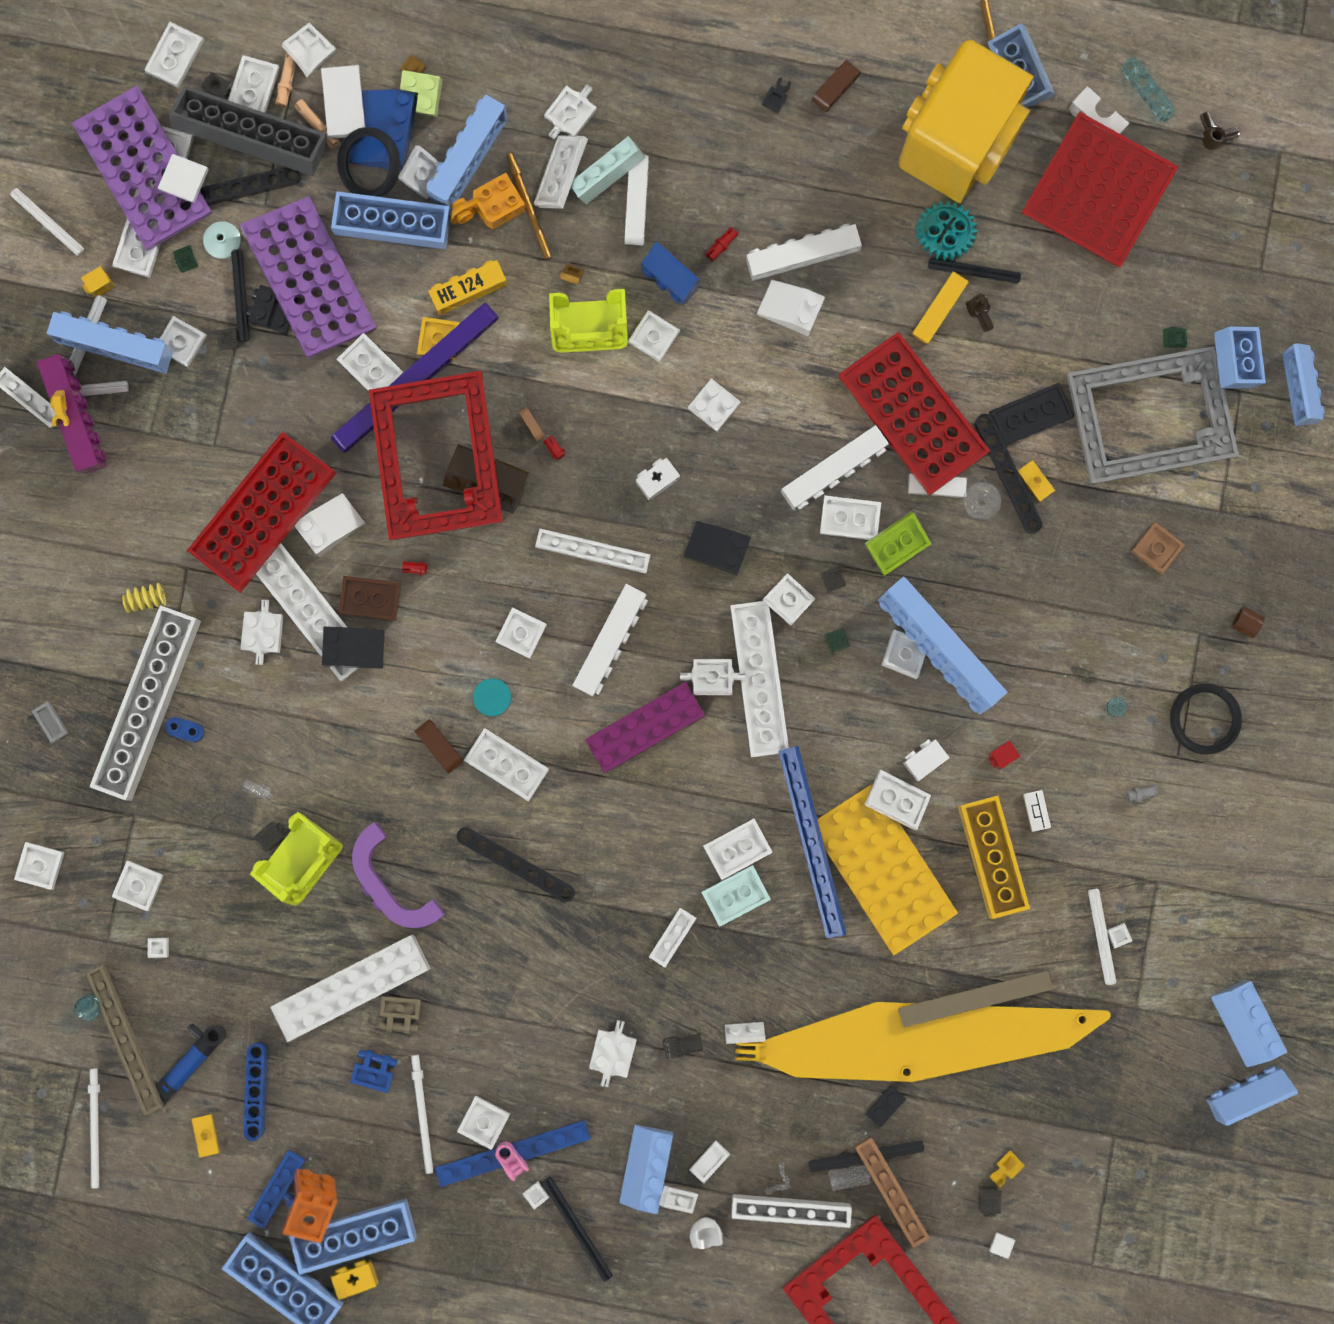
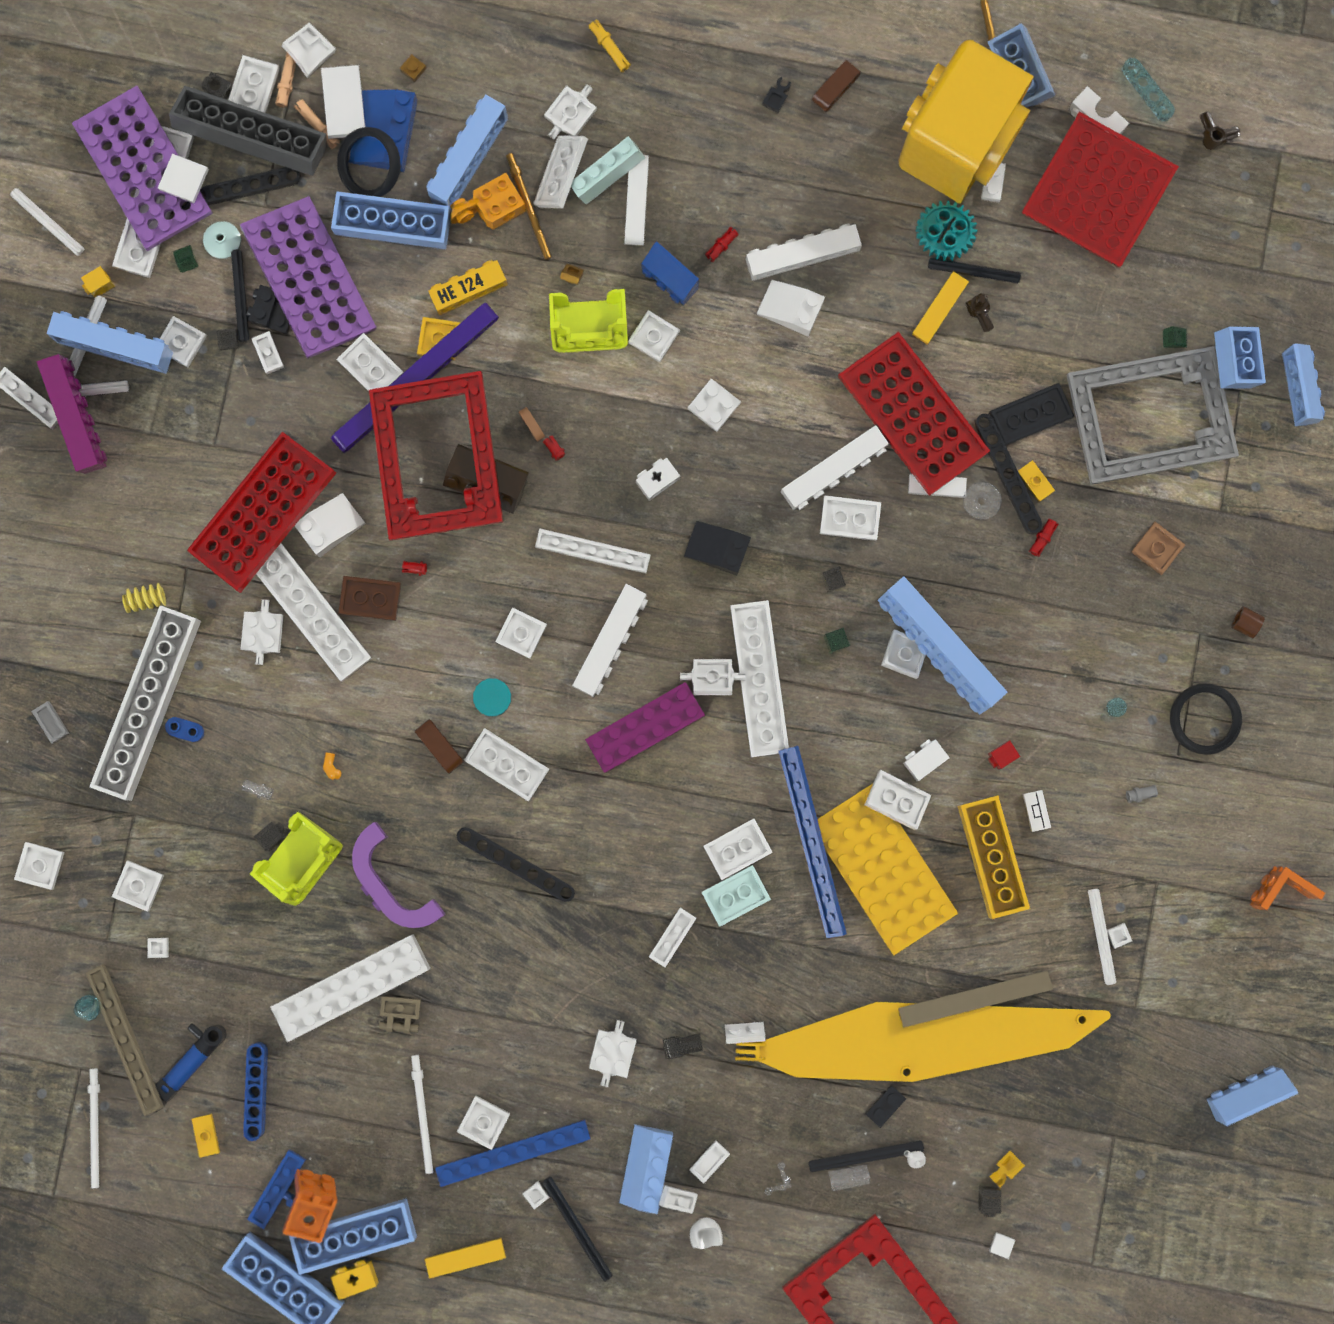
(58, 403): yellow plate -> none
(174, 55): white tile -> none
(267, 352): none -> white plate
(329, 768): none -> light orange arm
(353, 647): black slope -> none
(373, 1077): blue plate -> none
(419, 170): white plate -> none
(426, 87): yellowish green brick -> none
(465, 1258): none -> yellow tile
(512, 1161): bright pink piece -> none
(605, 40): none -> yellow pin
(789, 599): white plate -> none
(791, 1210): white brick -> none
(892, 1191): medium nougat plate -> none
(898, 543): lime plate -> none
(915, 1159): none -> white piece
(993, 189): none -> white plate
(1043, 537): none -> red pin
(1248, 1023): light blue slope -> none
(1274, 882): none -> orange bracket

